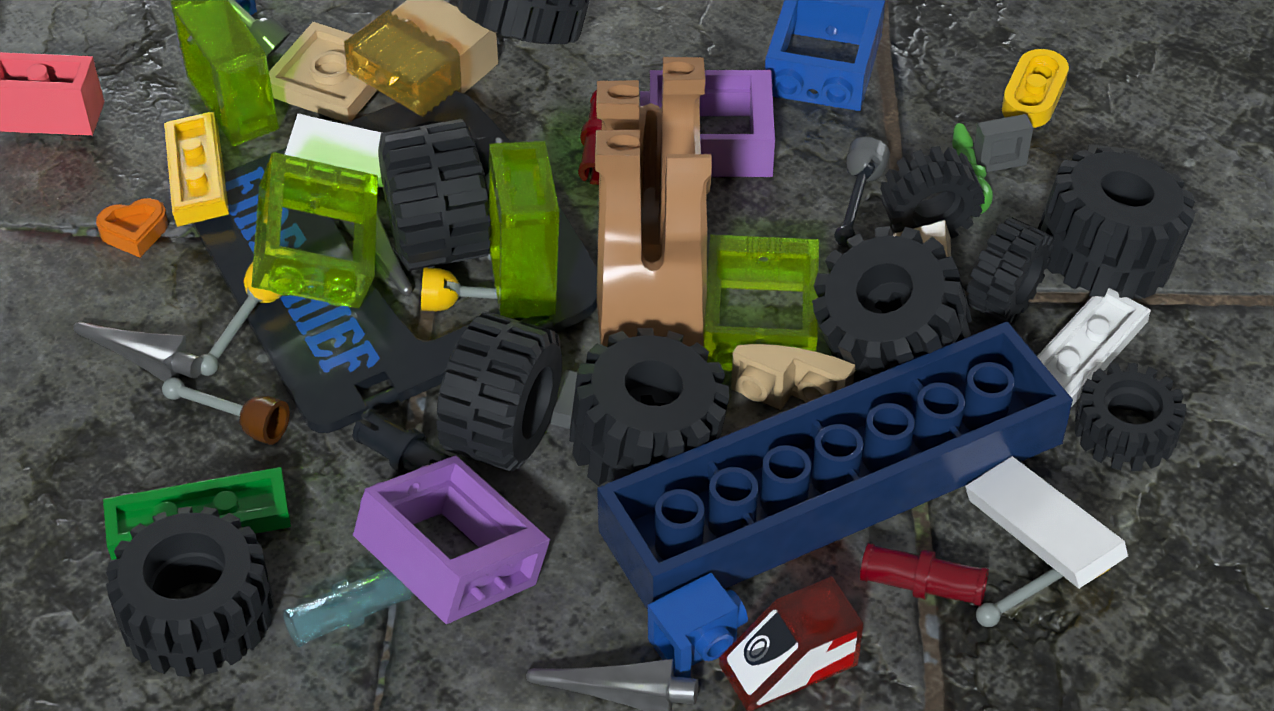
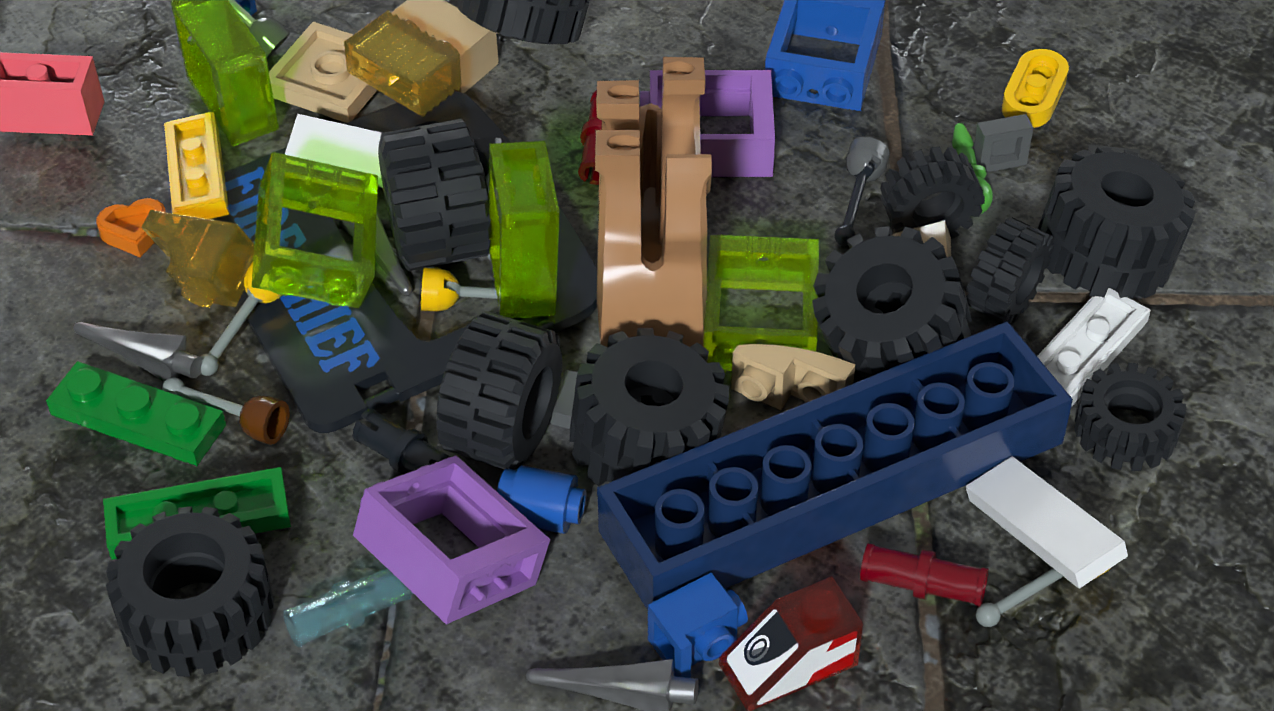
(136, 413): none -> green plate
(204, 255): none -> clear yellow arch
(544, 497): none -> blue brick

